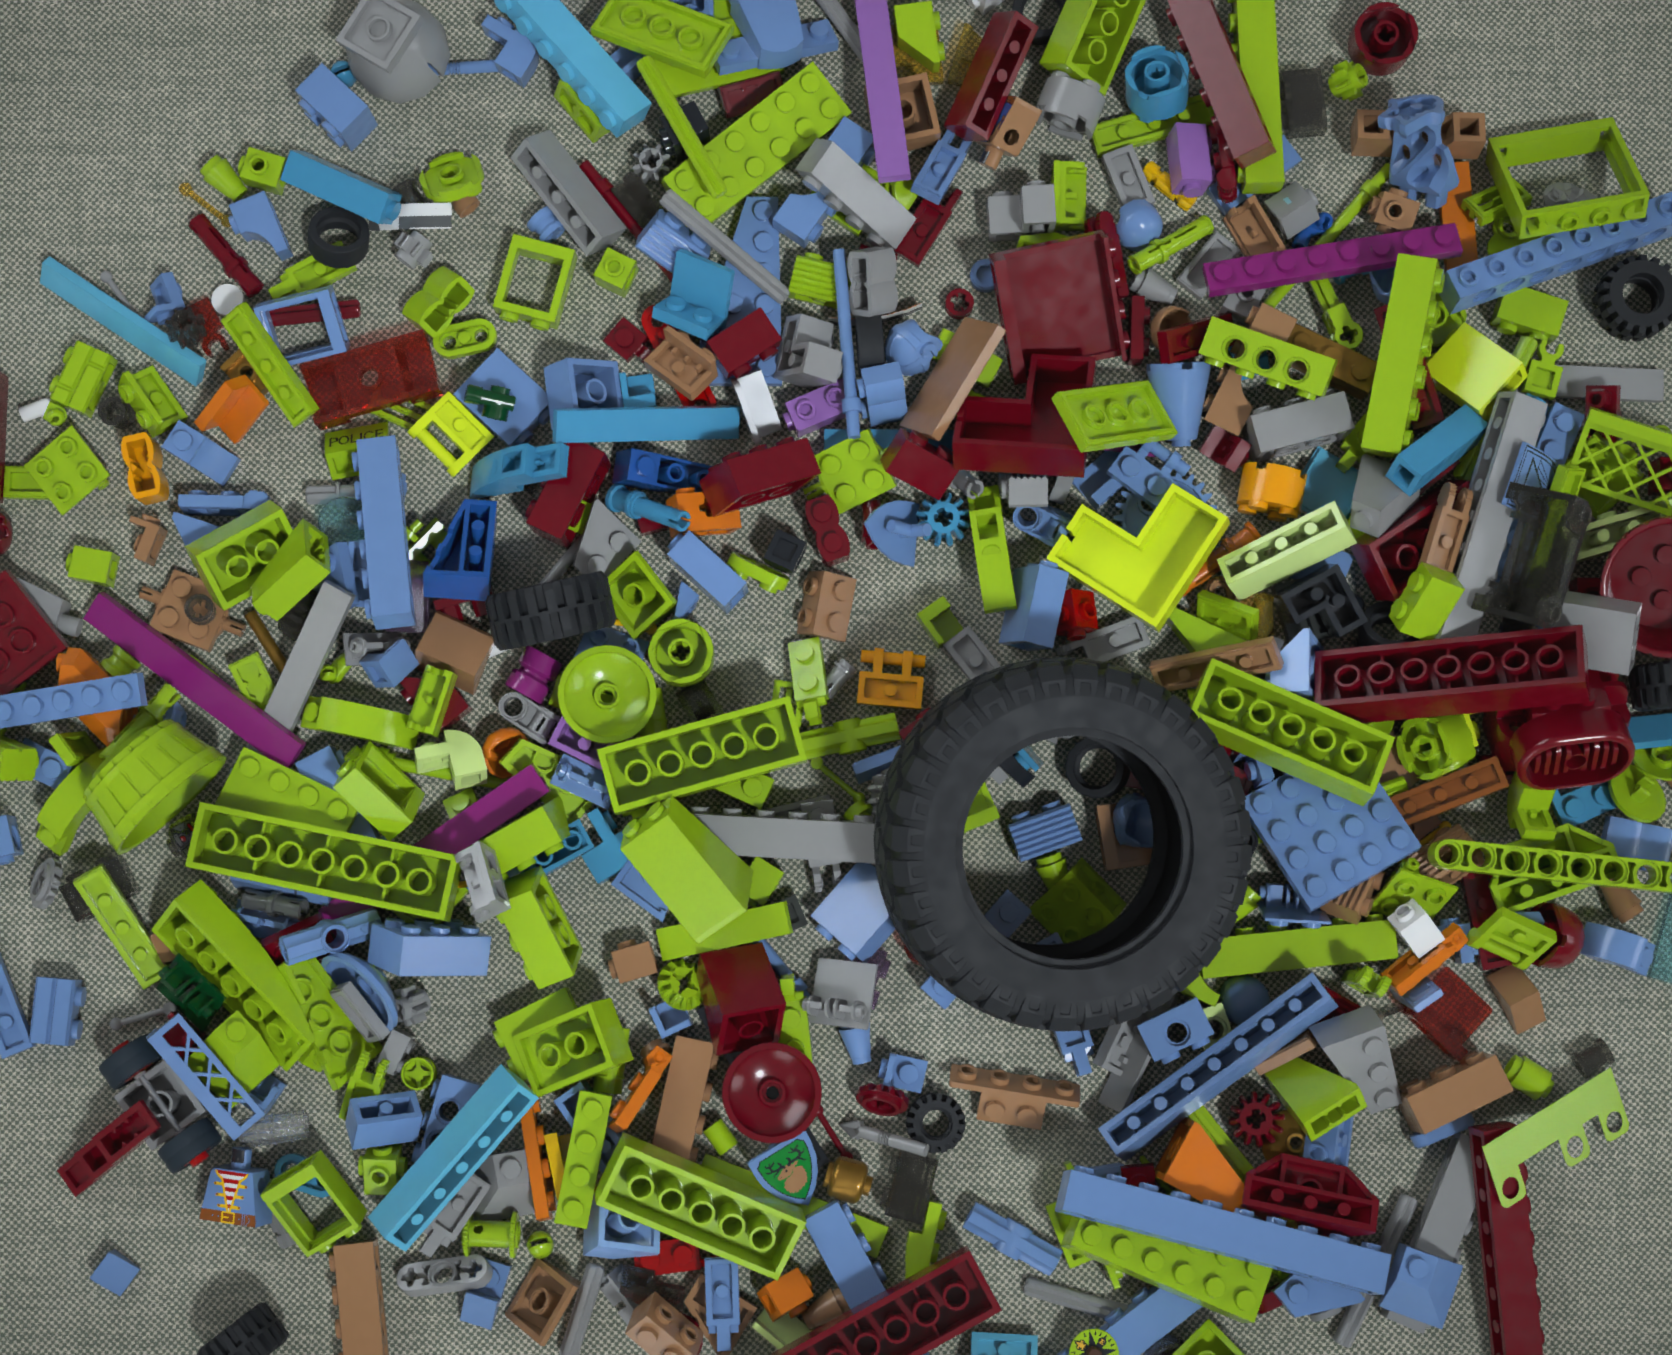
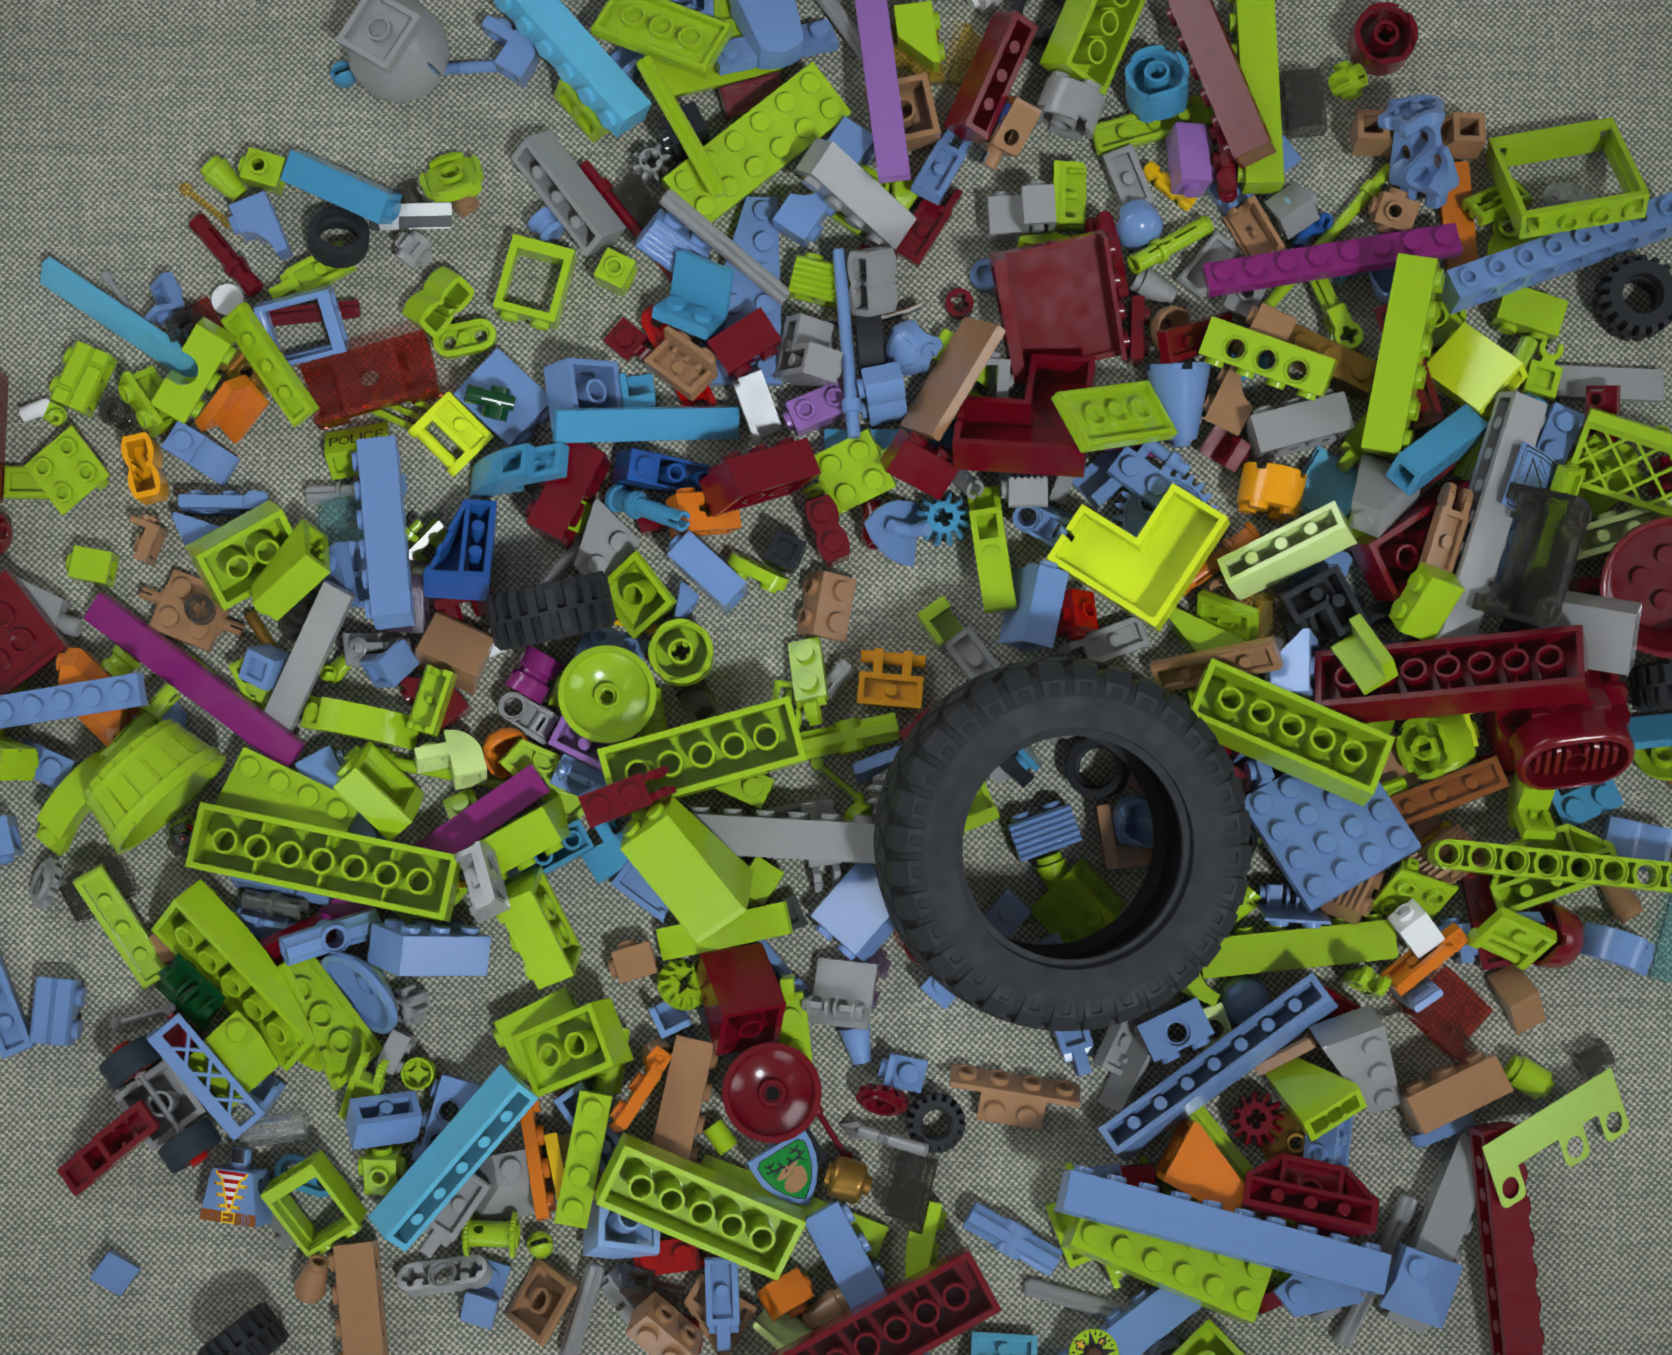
(73, 746): lime tile -> none
(210, 349): none -> lime arch
(263, 666): none -> medium blue panel
(312, 1281): none -> medium nougat cone
(336, 107): medium blue brick -> none
(359, 1012): light grey tile -> none
(623, 797): none -> dark red hinge
(1000, 379): none -> light grey bracket
(1365, 657): none -> lime panel
(1637, 795): lime piece -> none

